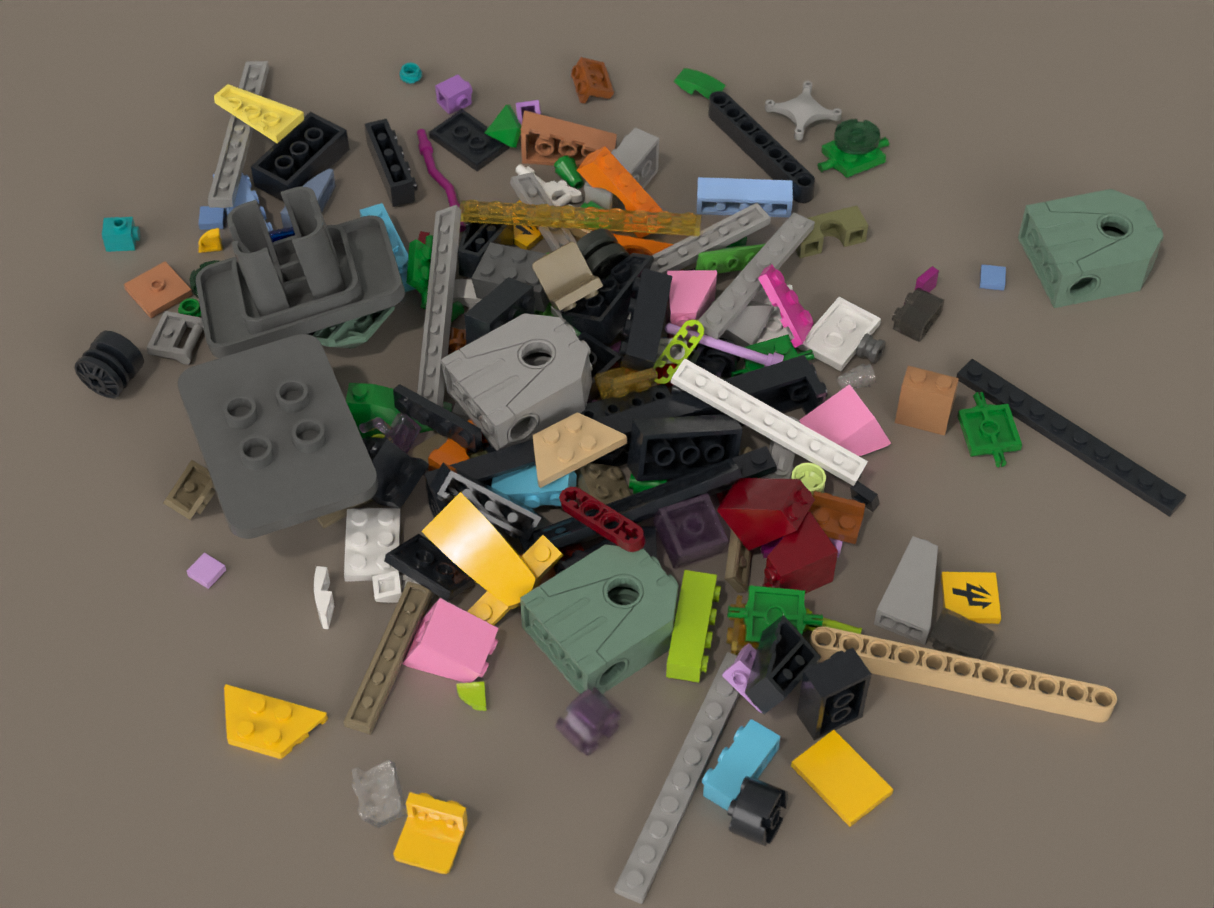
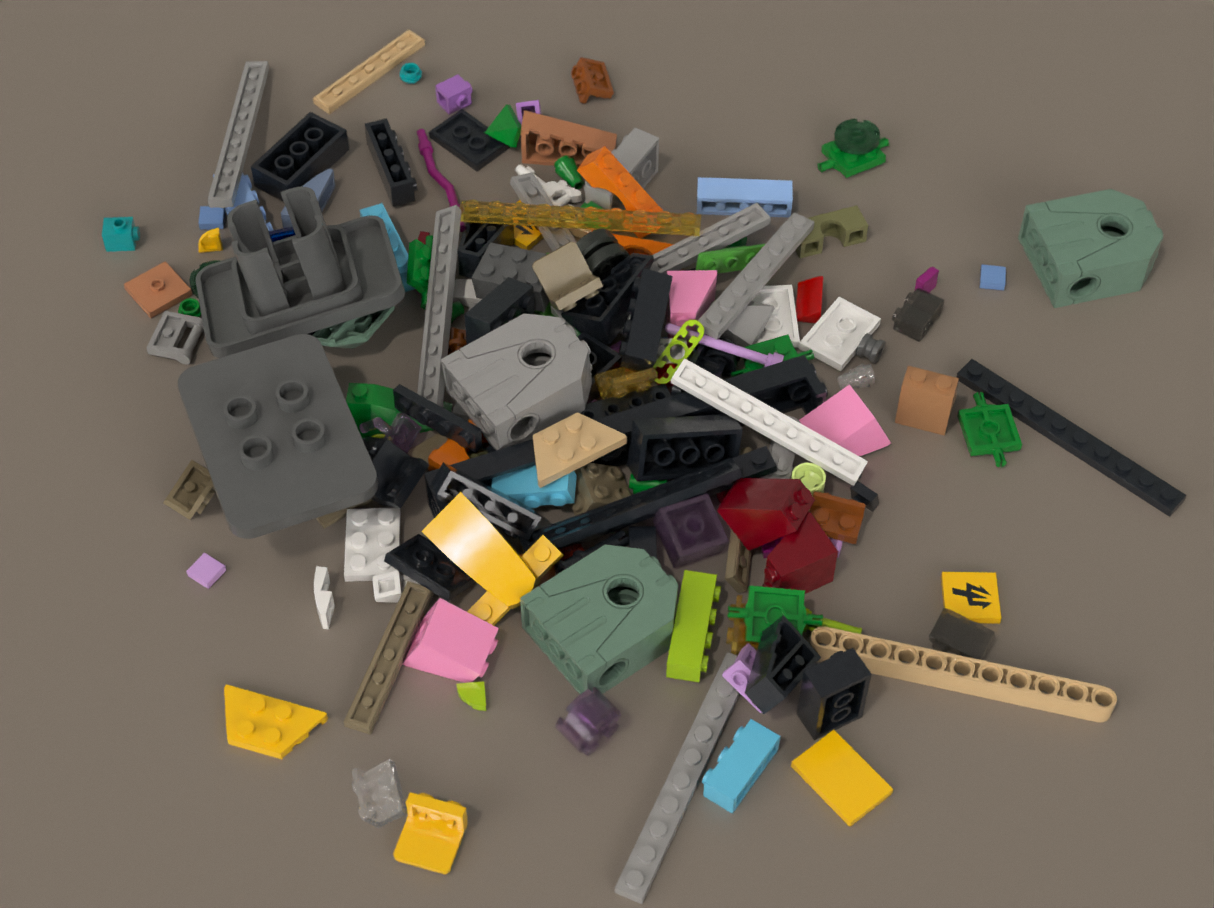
(109, 364): black wheel -> none
(260, 113): light yellow wing -> none
(368, 71): none -> tan tile
(603, 517): dark red beam -> none
(692, 80): green slope -> none
(757, 811): black brick -> none
(760, 145): black beam -> none
(791, 311): dark pink wing -> none
(803, 110): light grey piece -> none
(809, 300): none -> red slope
(909, 597): light grey slope -> none

